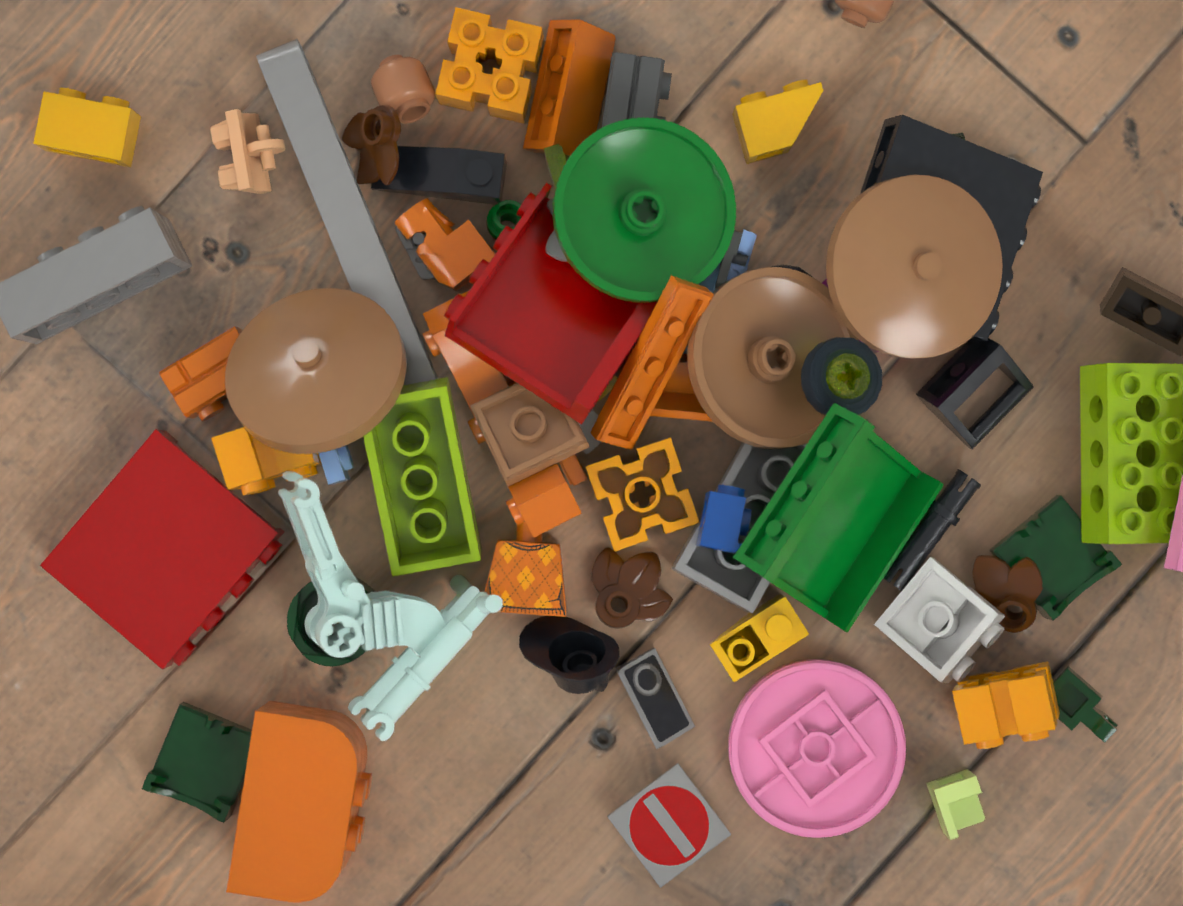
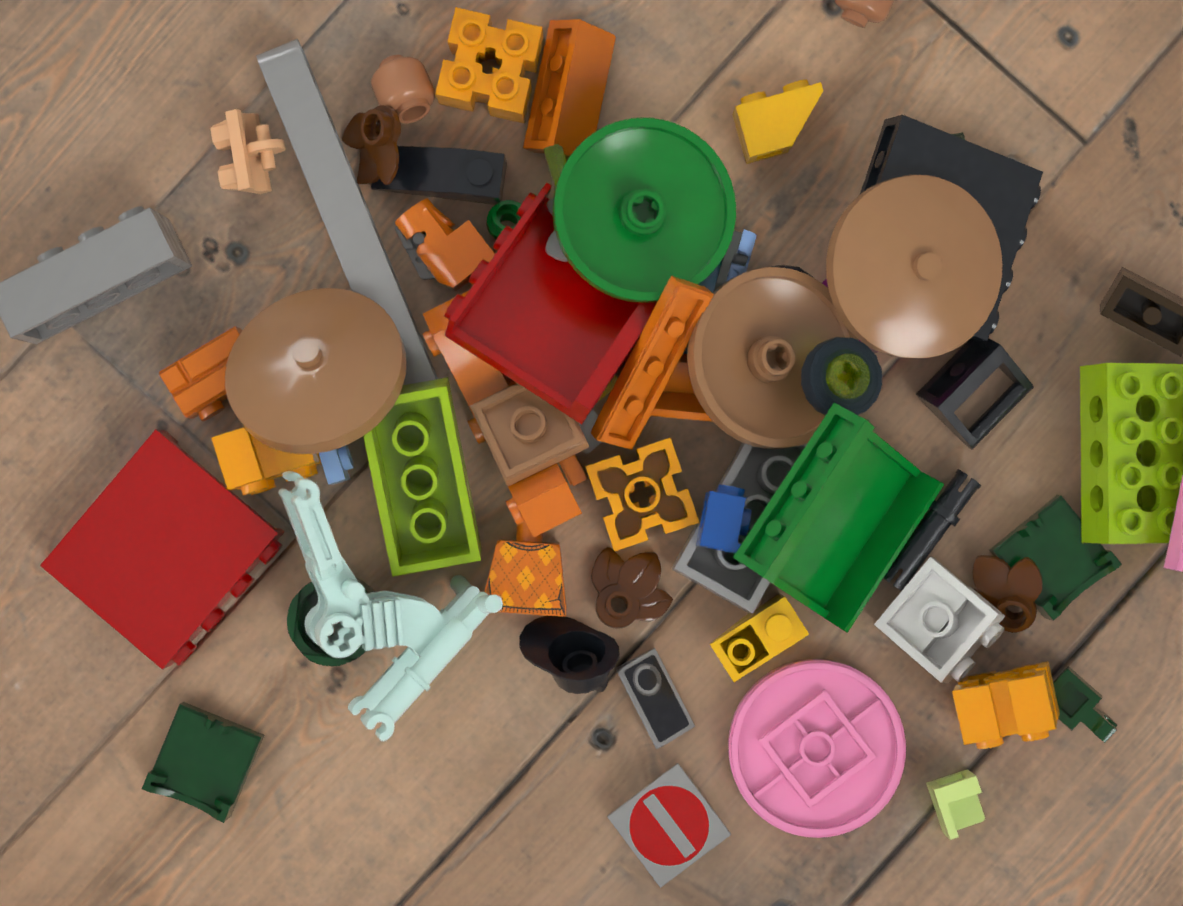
(87, 128): yellow brick -> none
(299, 803): orange brick -> none
(635, 88): dark grey brick -> none

